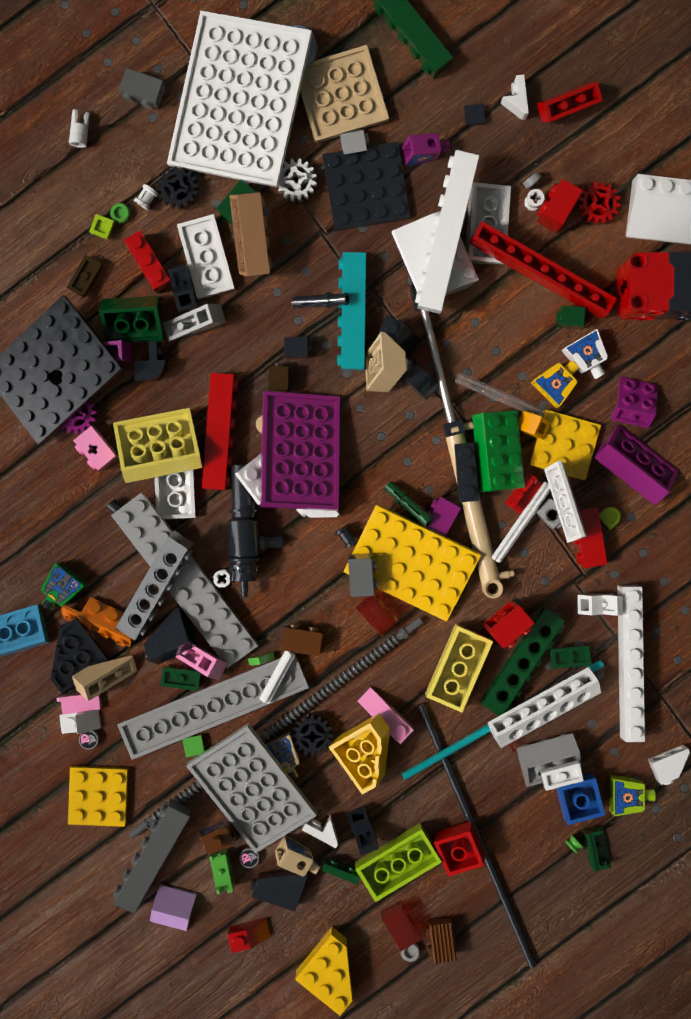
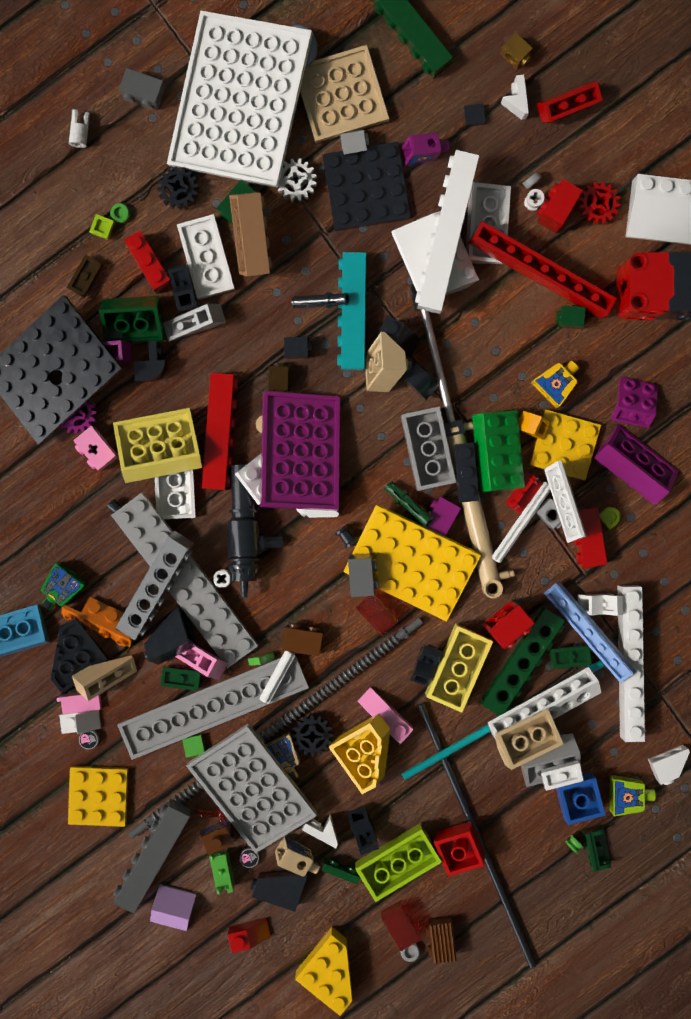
(146, 197): white bush -> none
(220, 814): none -> clear red piece
(425, 665): none -> black brick
(428, 448): none -> light grey brick
(498, 395): clear axle -> none
(516, 51): none -> pearl gold brick
(528, 739): none -> tan slope
(587, 354): torso -> none
(590, 632): none -> medium blue tile

